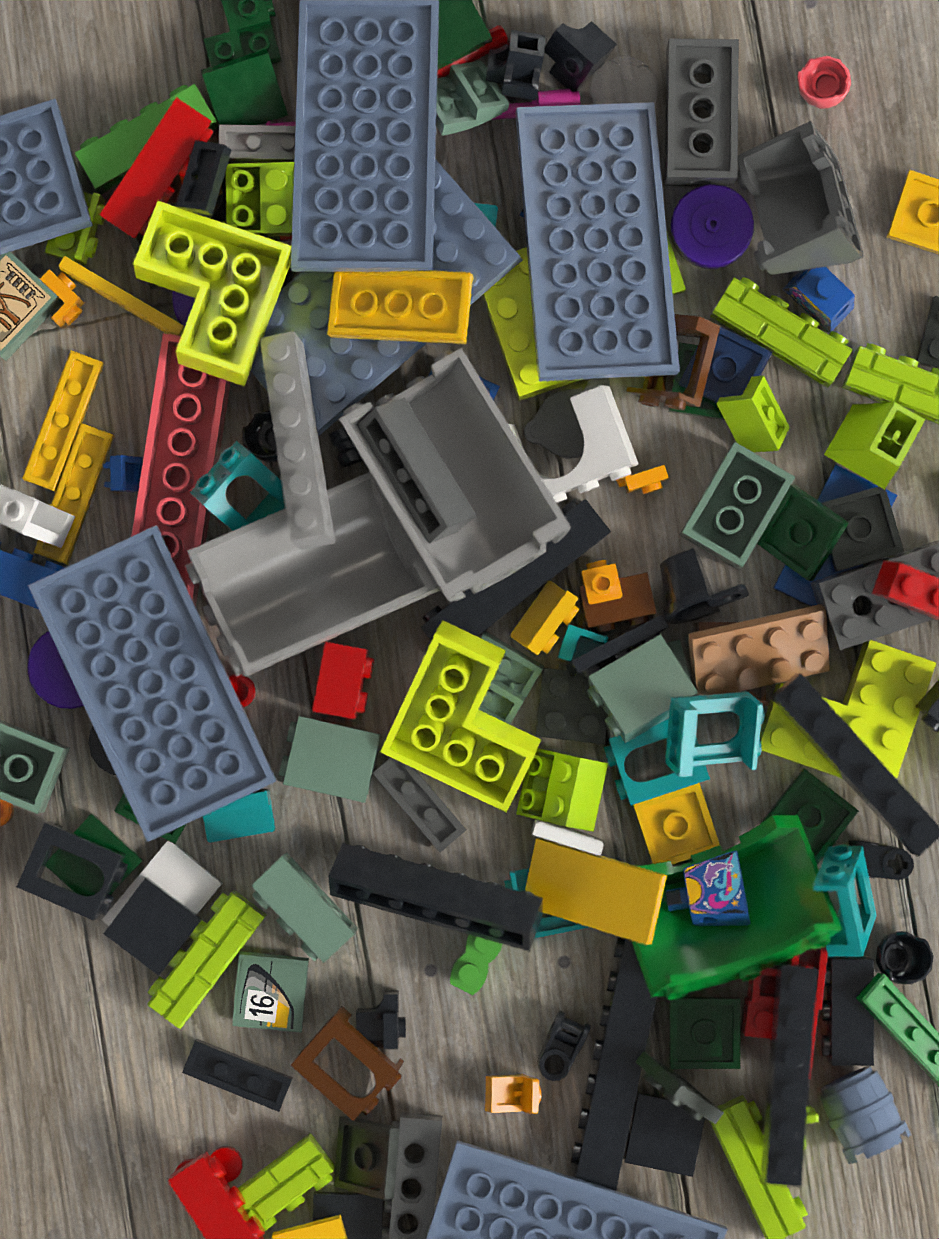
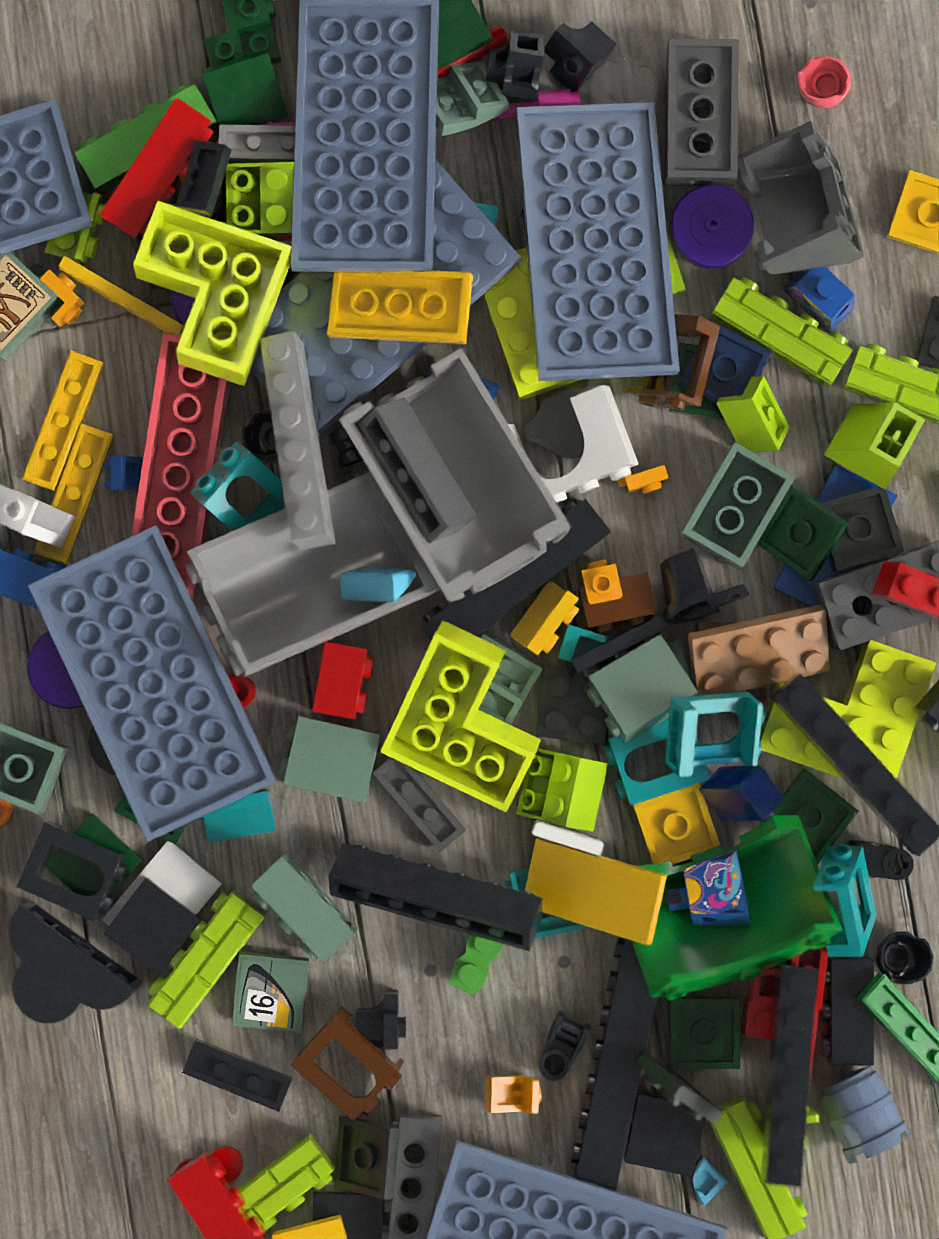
(62, 969): none -> black brick
(375, 583): none -> medium azure slope
(707, 1180): none -> medium azure tile
(742, 793): none -> clear blue brick

